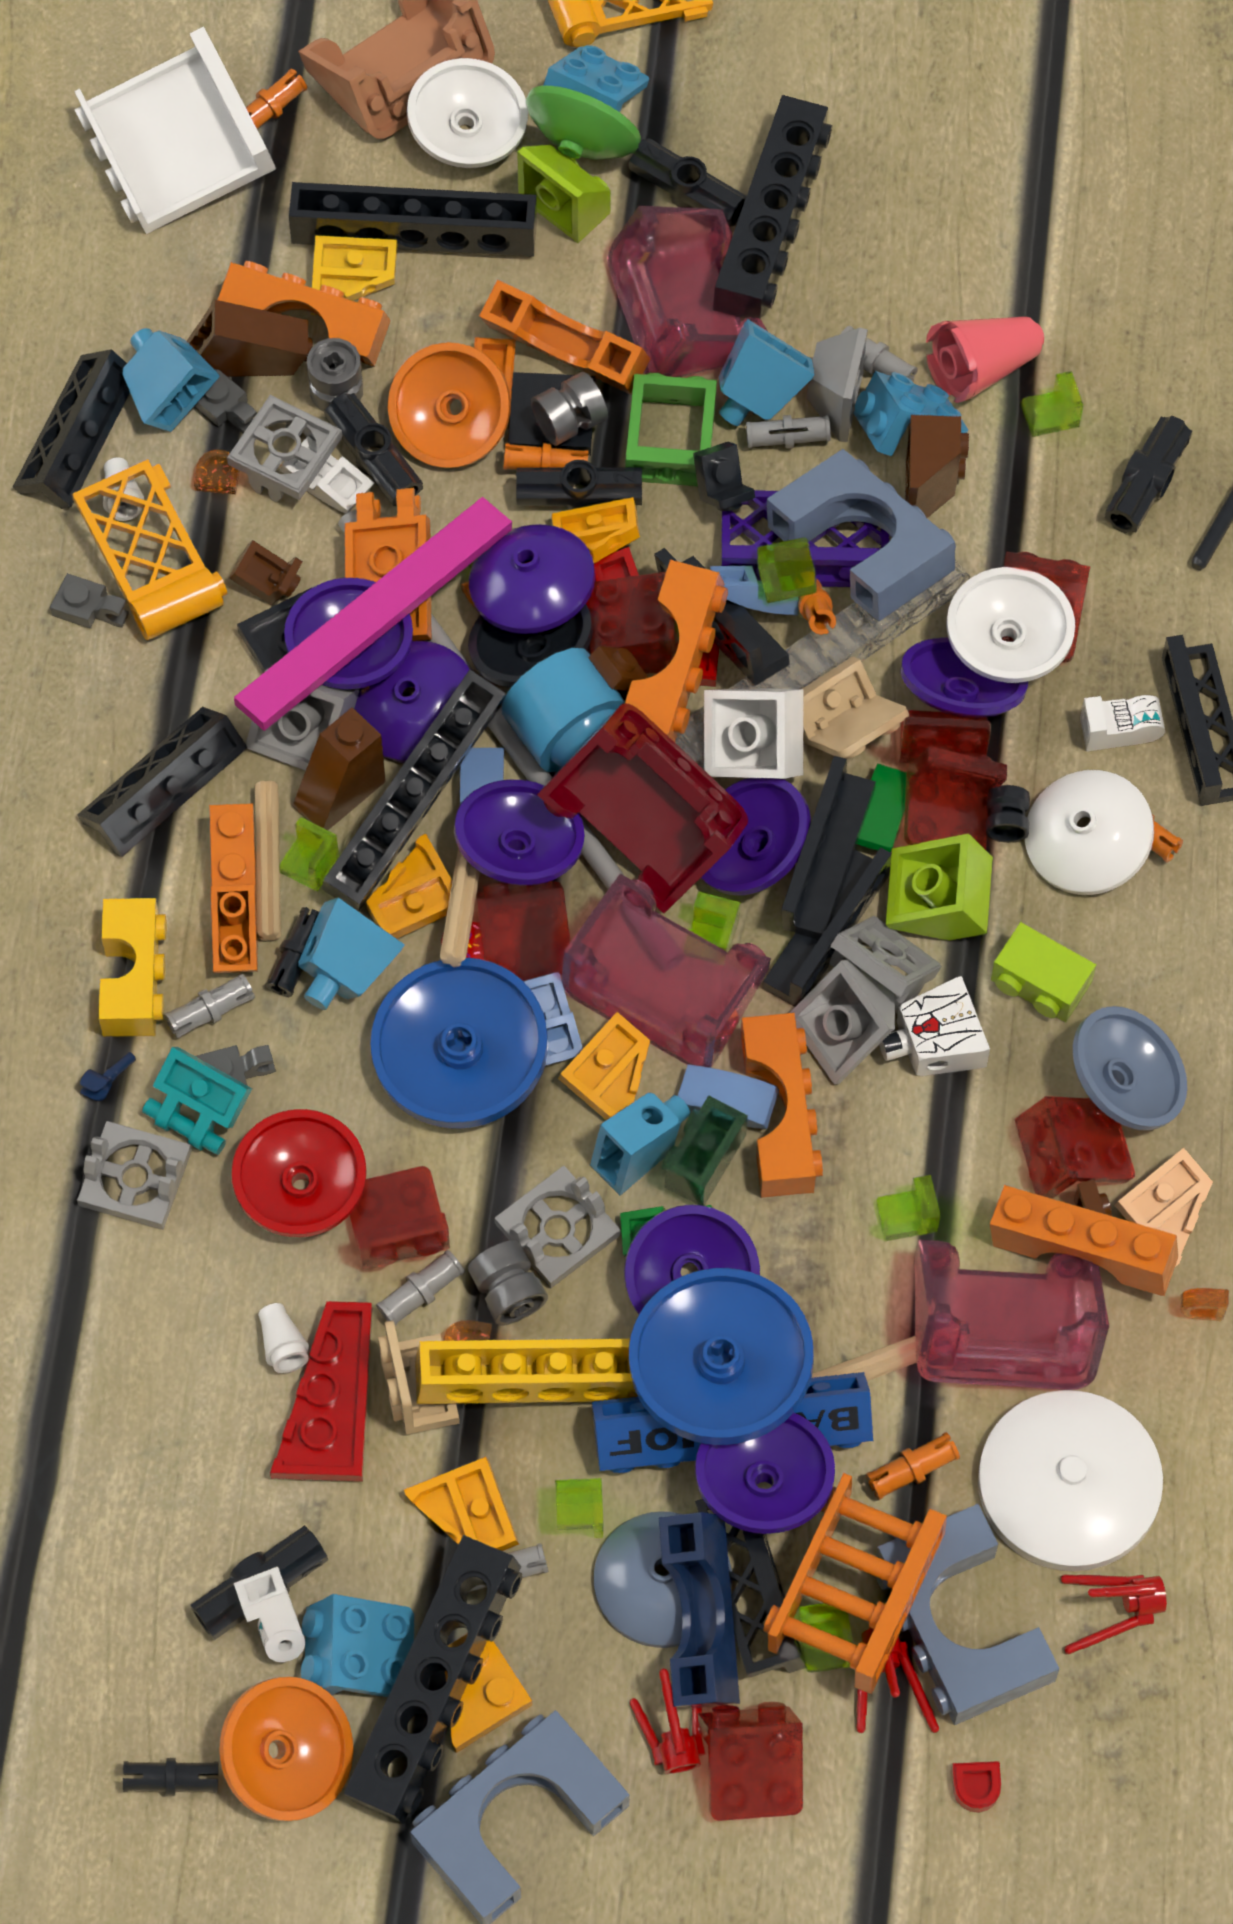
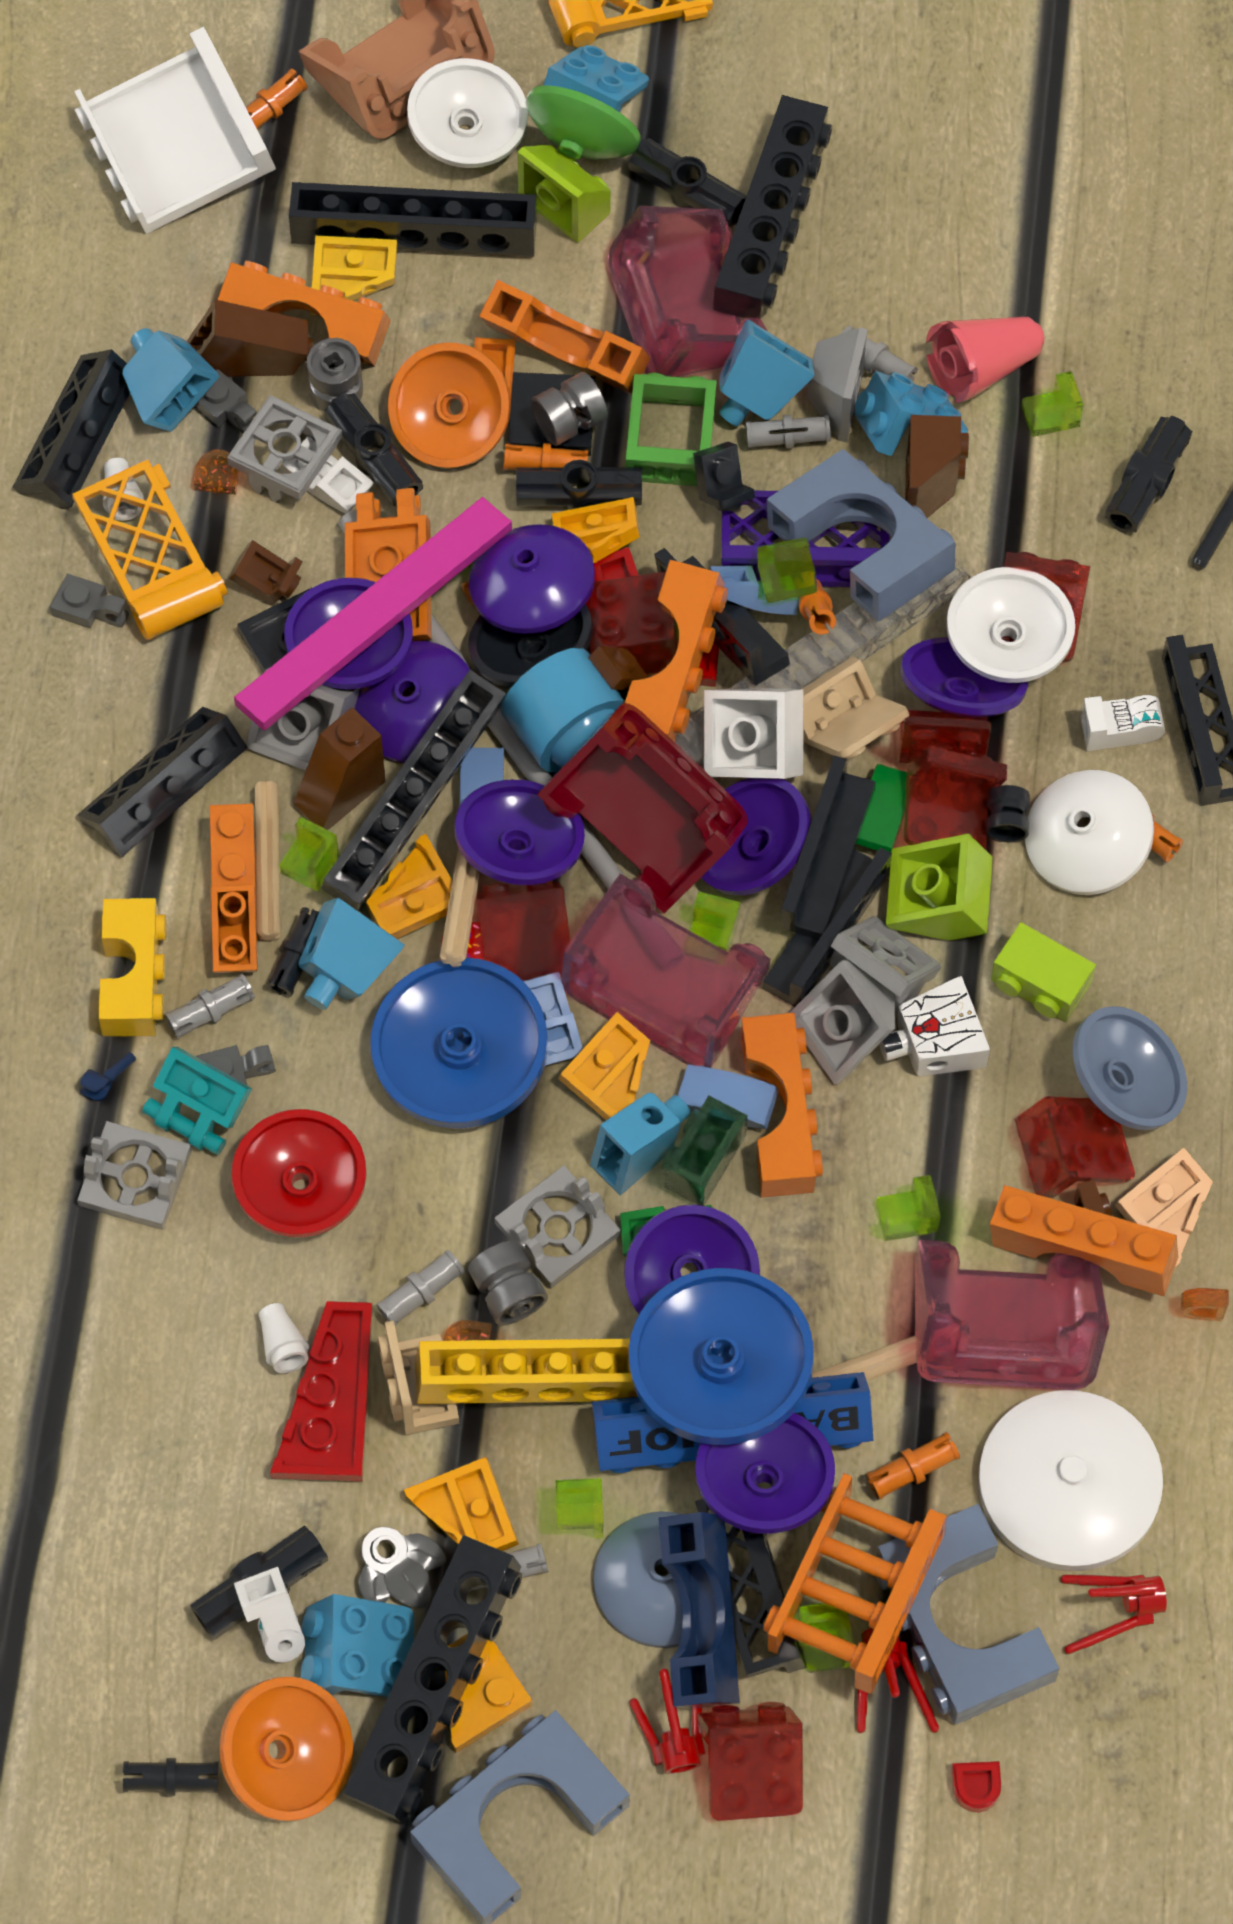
(399, 1218): clear red bracket -> none
(404, 1573): none -> dark grey plate

